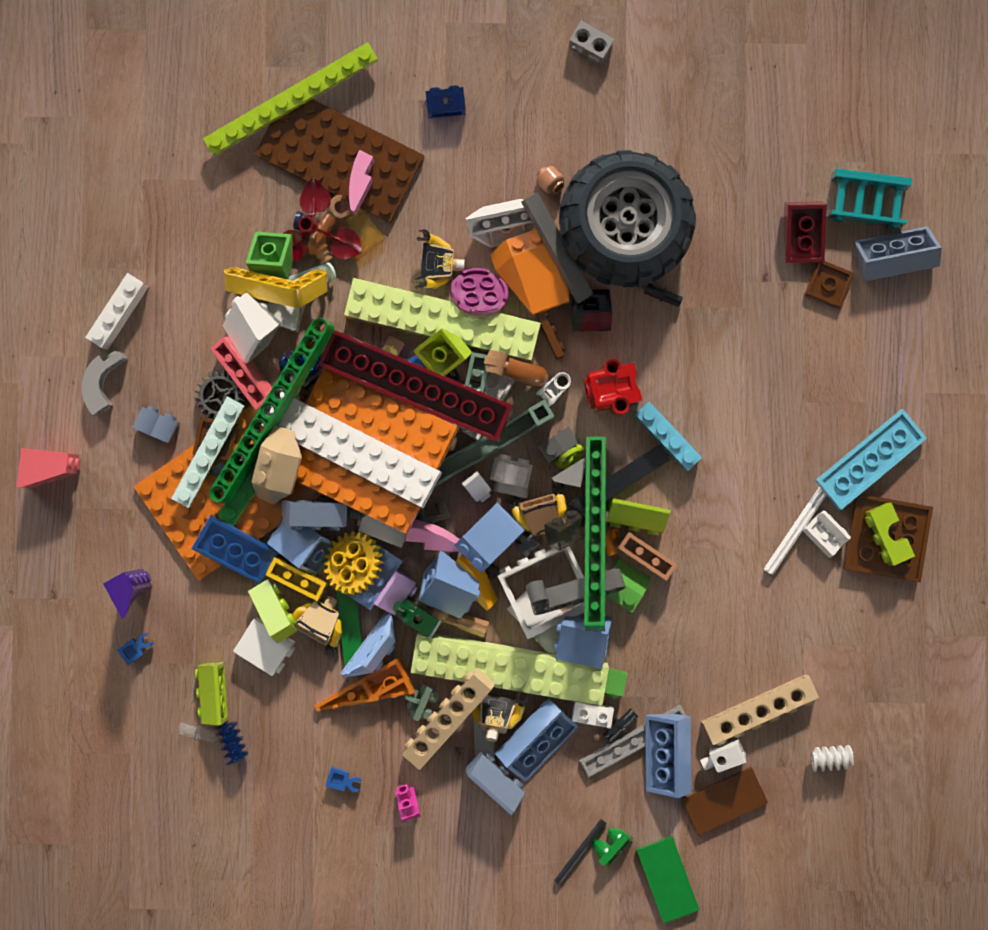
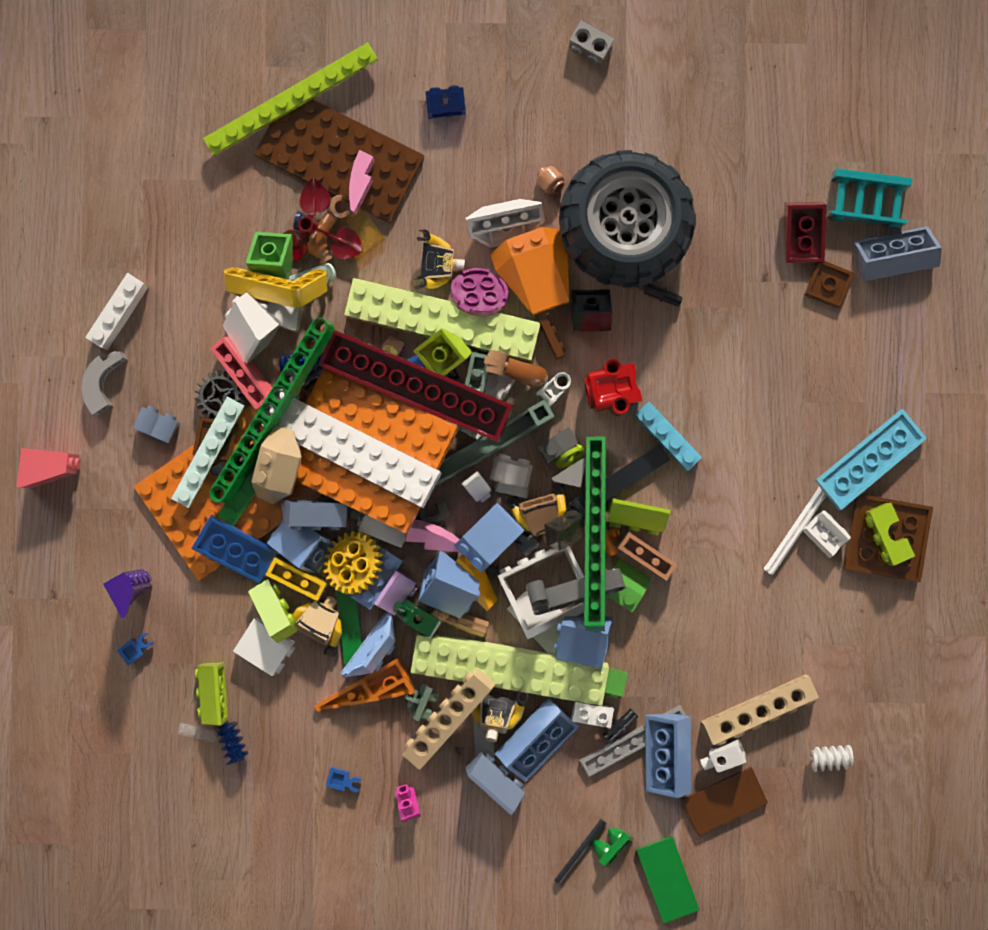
(552, 240): dark grey tile -> none

